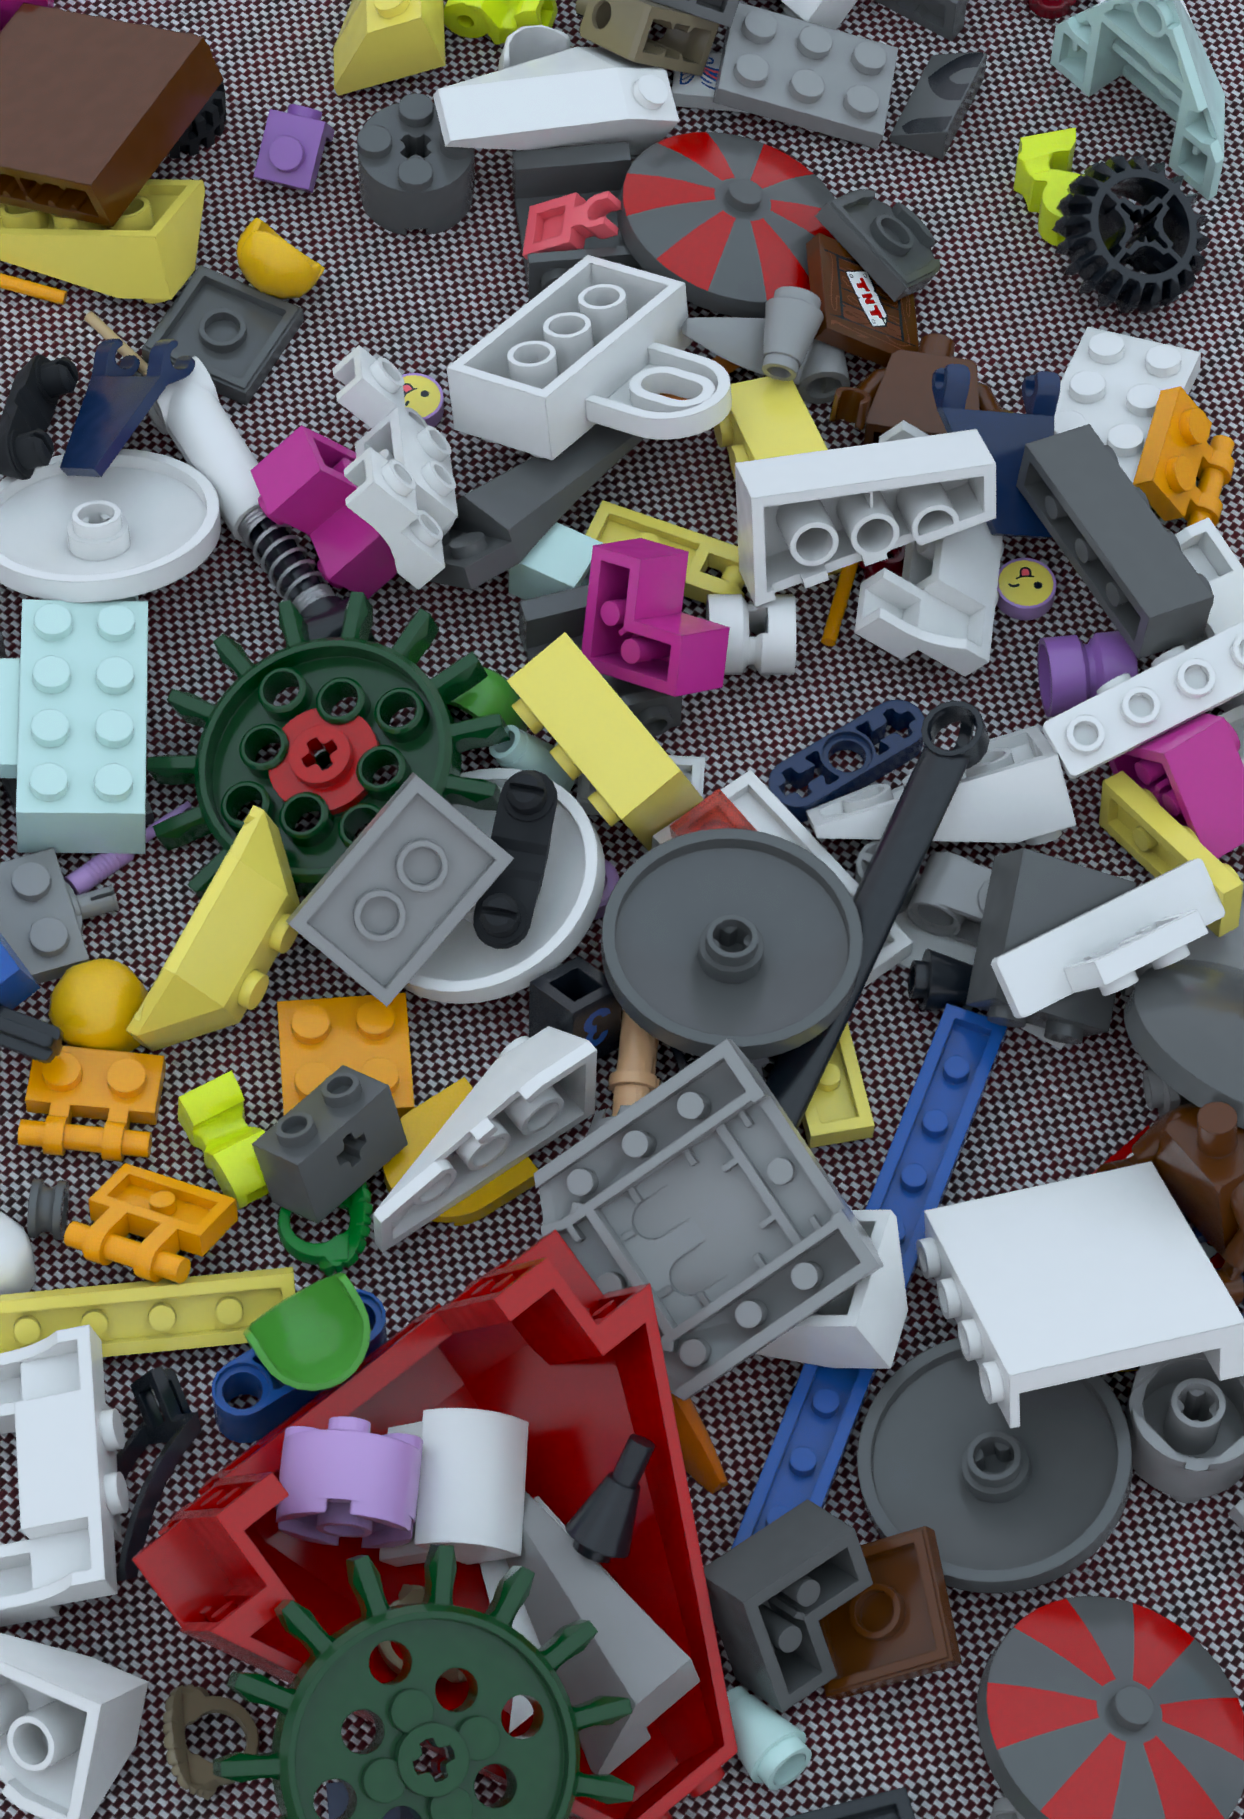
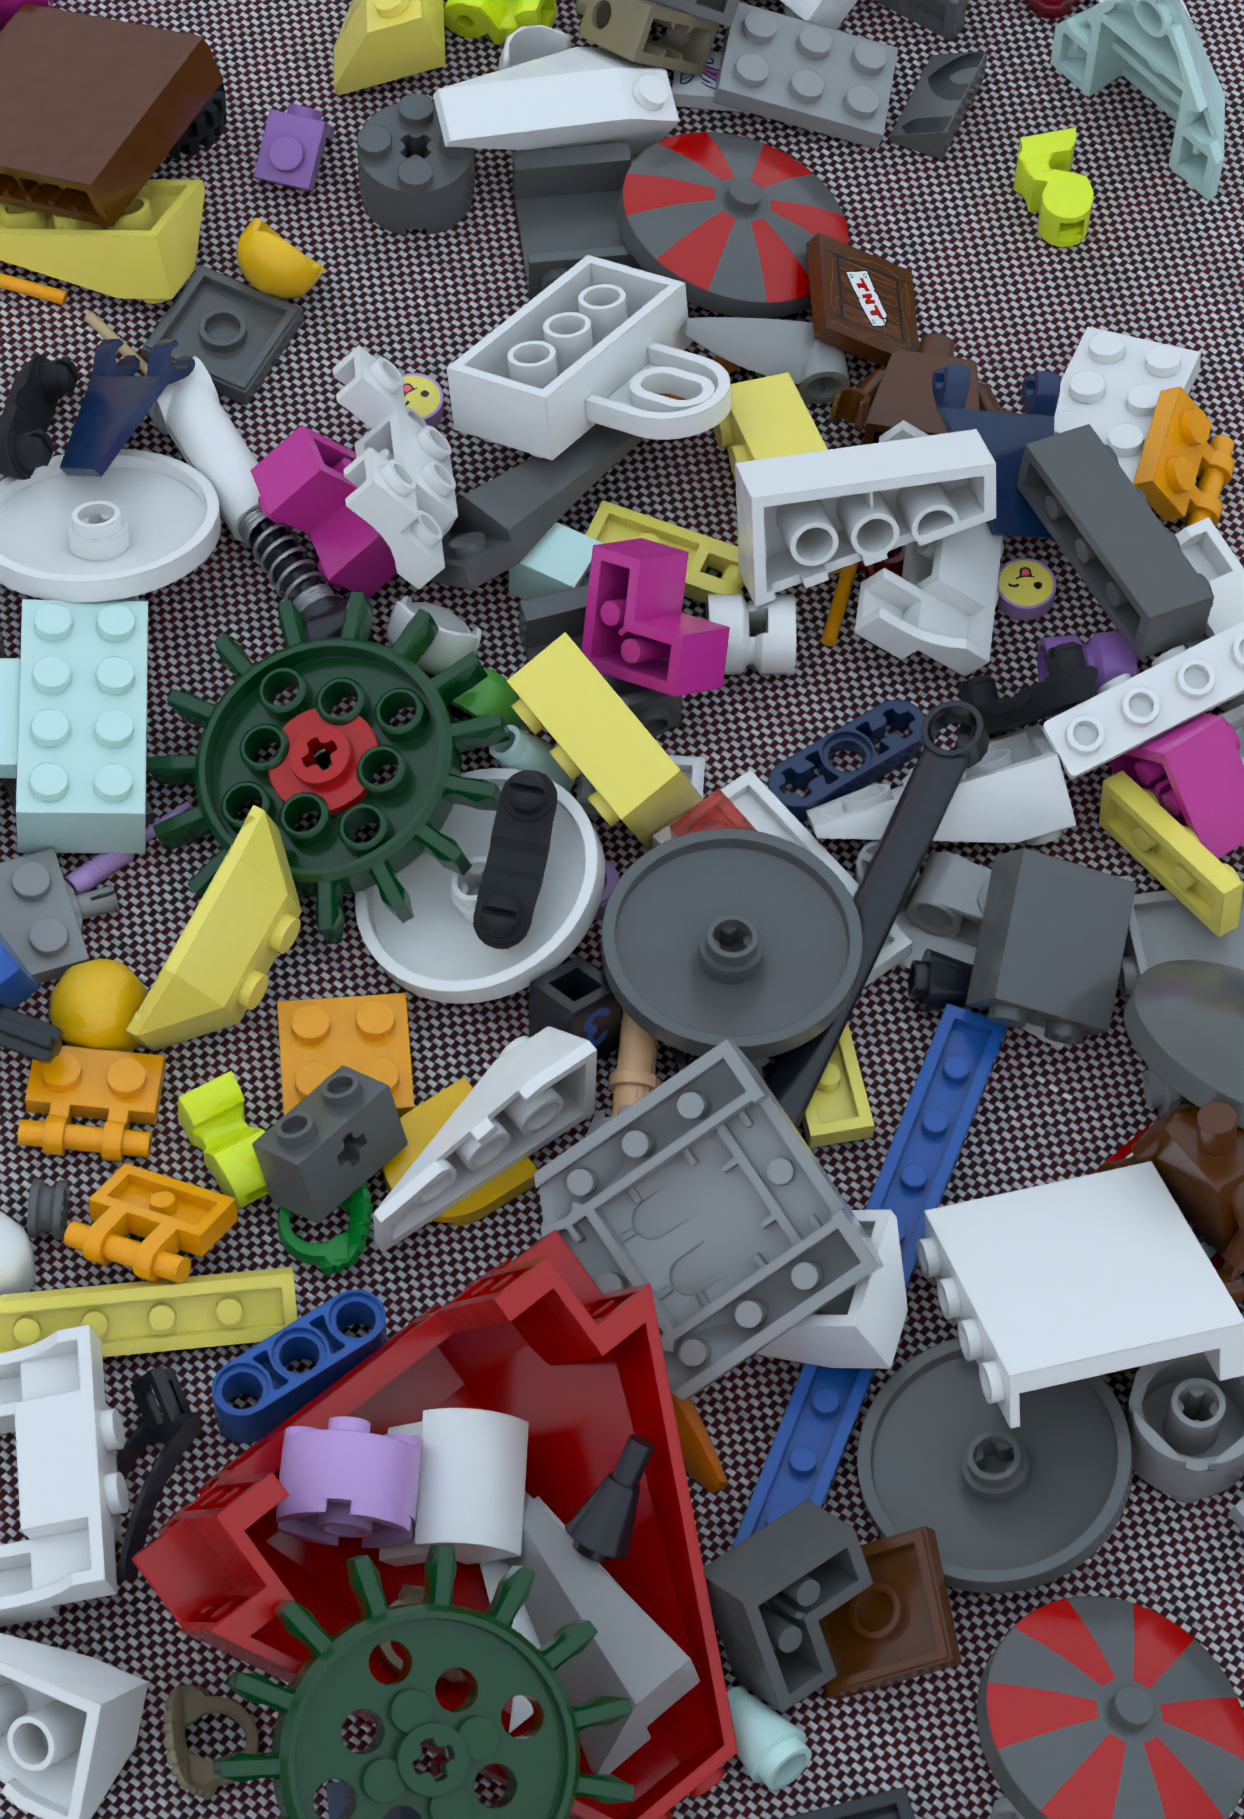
(313, 1335): bright green helmet -> none
(399, 889): light grey plate -> none
(449, 645): none -> white hair
(568, 221): coral plate -> none
(789, 330): light grey cone -> none
(883, 240): dark grey tile -> none
(1066, 687): none -> black piece
(1101, 224): black gear -> none
(1112, 941): white bracket -> none

